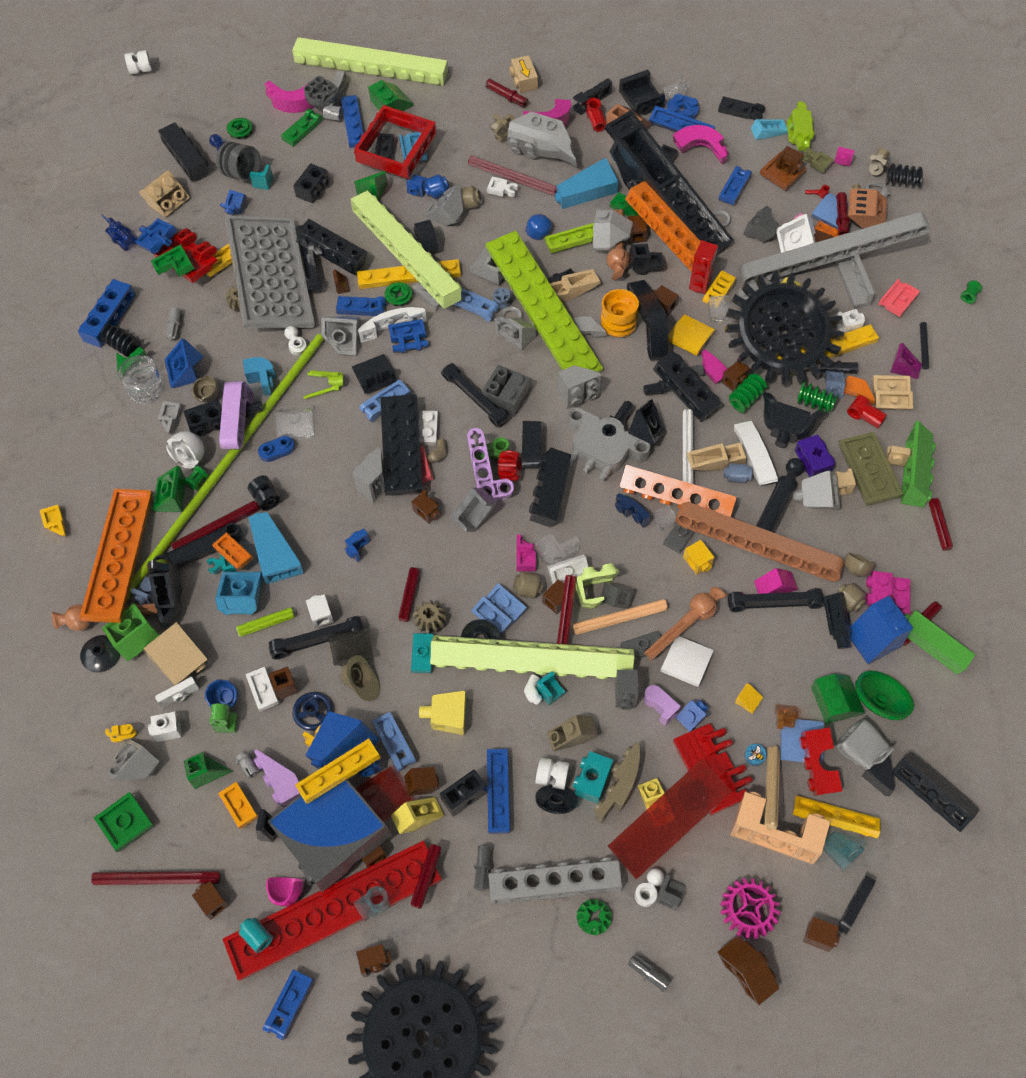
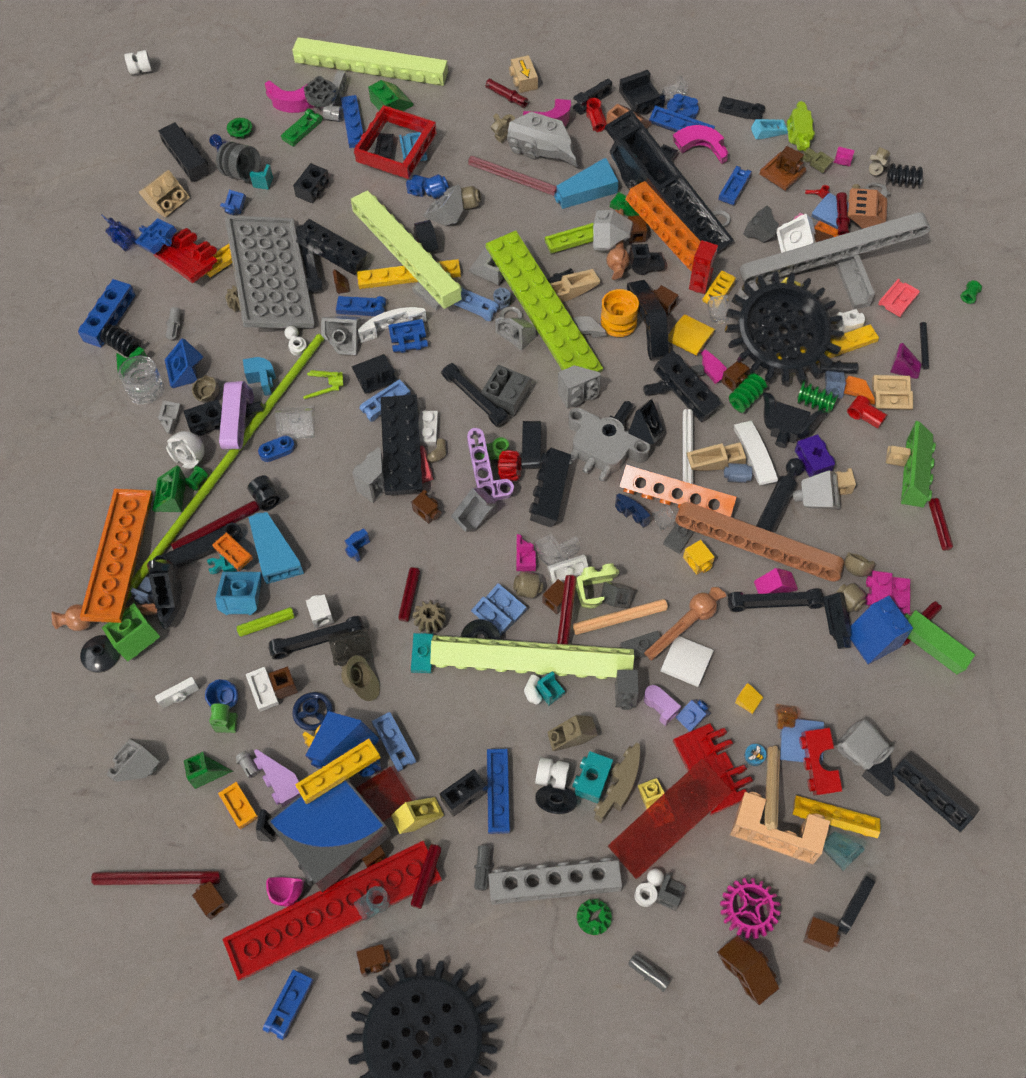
(53, 520): yellow slope -> none
(122, 732): yellow piece -> none
(123, 822): green plate -> none
(165, 727): white brick -> none
(173, 258): green plate -> none
(175, 654): tan slope -> none
(255, 934): teal brick -> none
(374, 184): green slope -> none
(394, 289): green gear -> none
(421, 781): reddish brown brick -> none
(446, 712): light yellow torso -> none
(500, 186): white plate -> none
(538, 226): blue hair -> none
(836, 698): green slope -> none
(870, 468): olive plate -> none
(884, 695): green dish -> none

